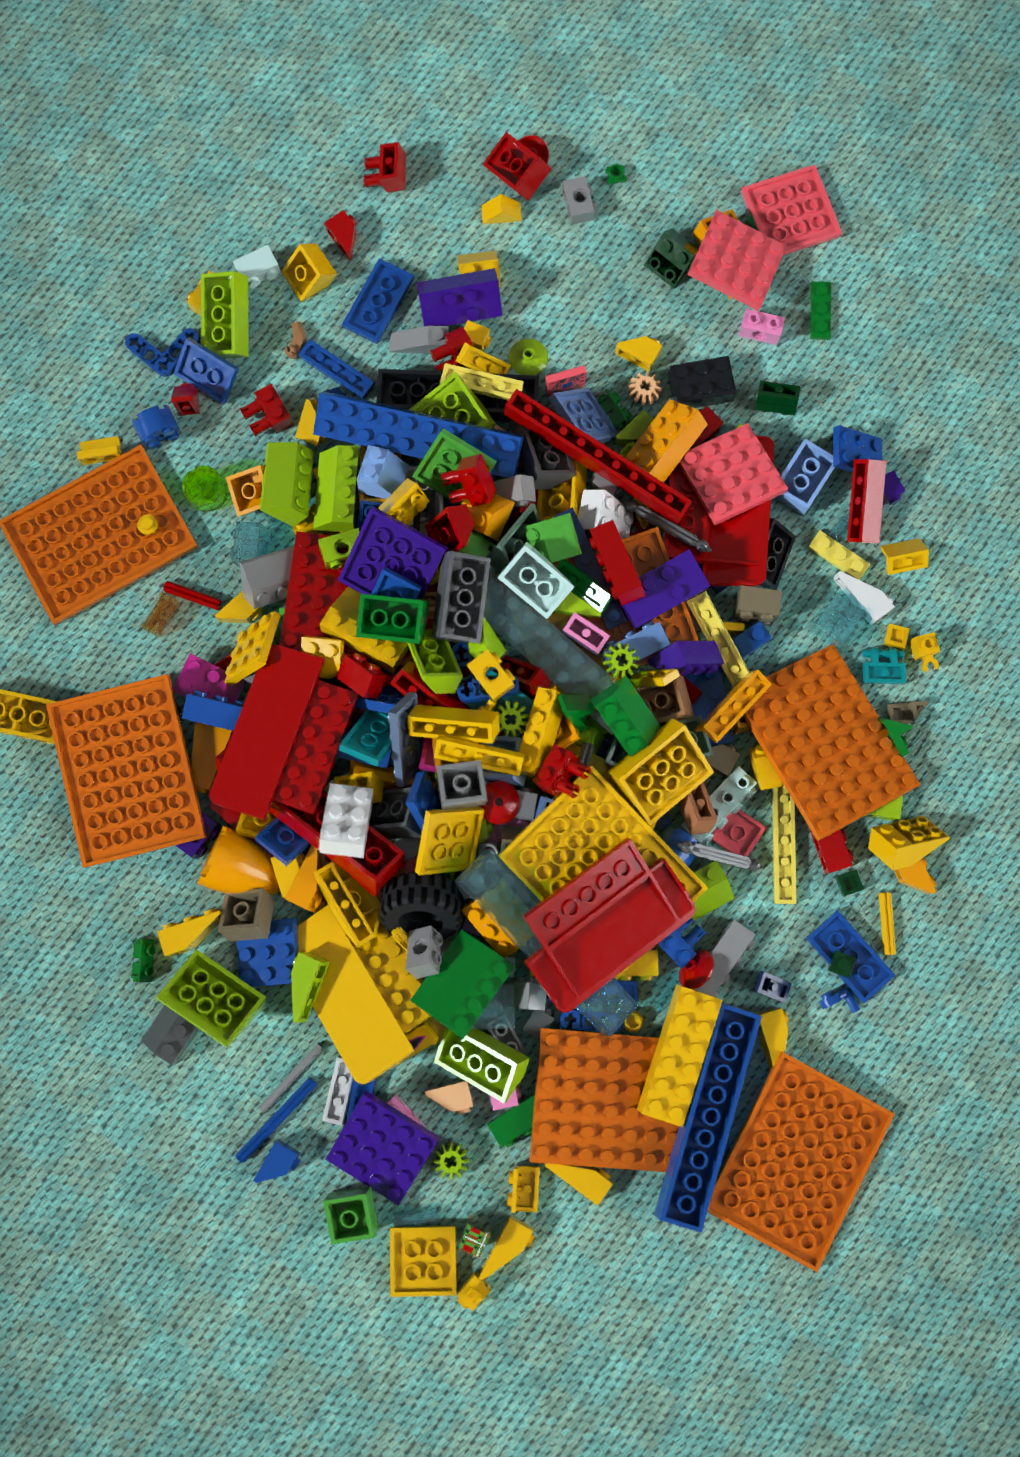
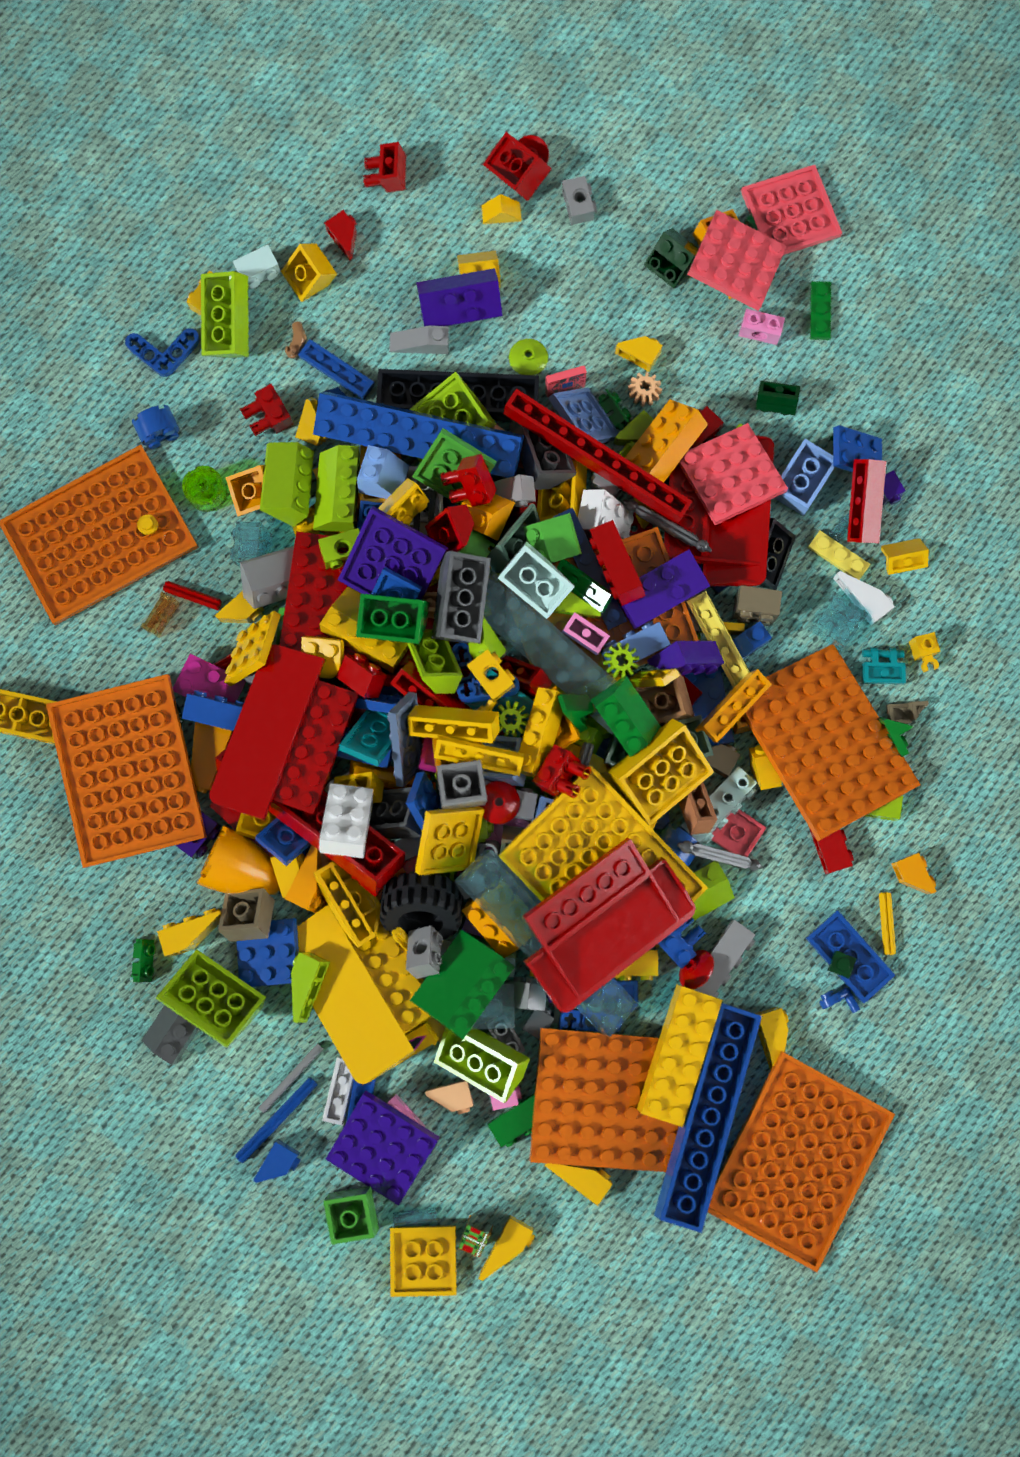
(99, 450): yellow panel -> none
(186, 399): red slope -> none
(206, 370): blue plate -> none
(378, 301): blue plate -> none
(453, 346): red brick -> none
(454, 1168): lime gear -> none
(473, 1292): yellow brick -> none
(478, 334): yellow brick -> none
(481, 361): yellow plate -> none
(483, 382): light yellow plate -> none
(524, 1189): yellow bracket -> none
(615, 168): green plate -> none
(633, 1022): yellow plate -> none
(702, 382): black brick -> none
(772, 986): dark blue slope -> none
(783, 846): light yellow plate -> none
(849, 883): dark green plate -> none
(896, 636): yellow plate -> none
(905, 841): yellow slope -> none

